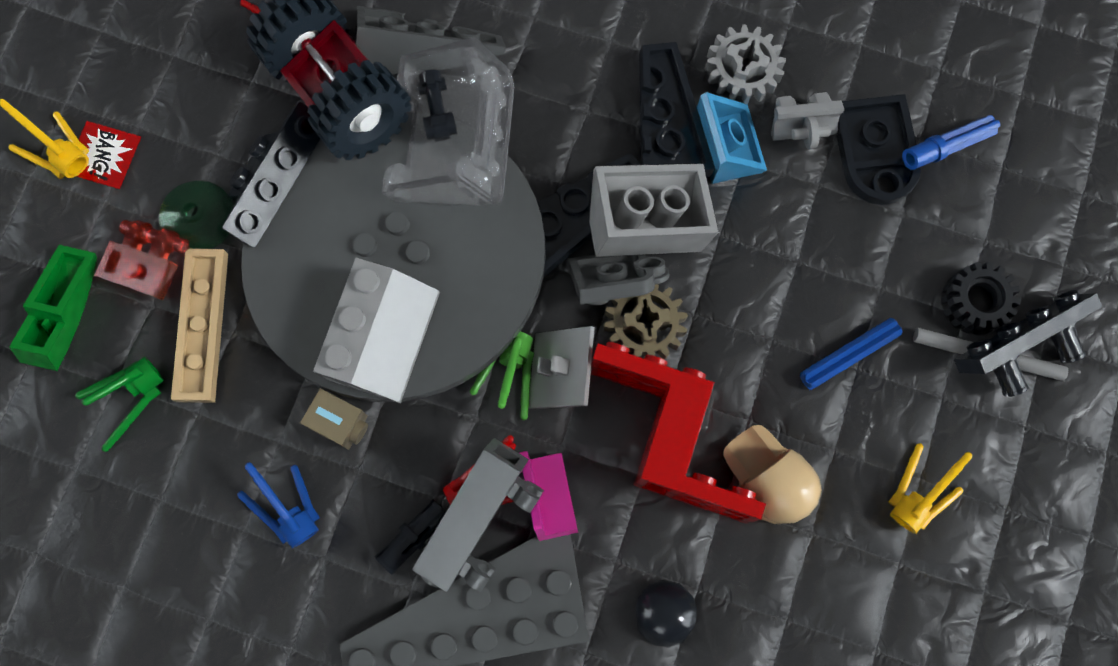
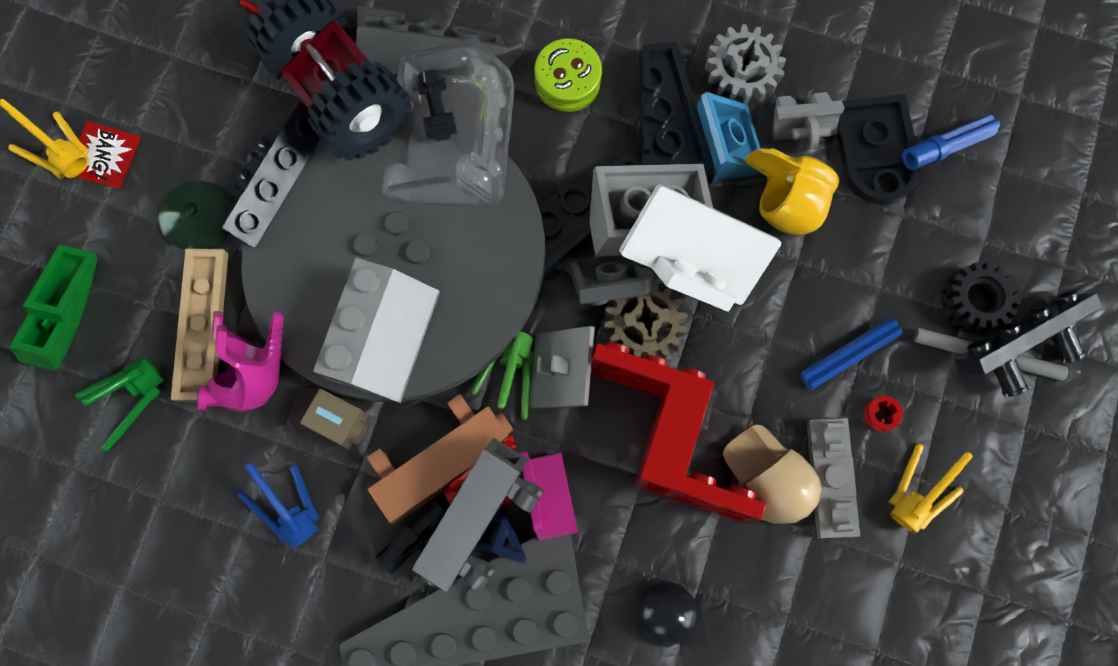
(138, 270): clear red plate -> none
(252, 369): none -> dark pink piece
(425, 475): none -> nougat brick
(502, 540): none -> dark blue slope
(567, 75): none -> lime head
(699, 248): none -> white bracket
(795, 191): none -> yellow piece
(833, 462): none -> light grey plate
(892, 420): none -> red bush

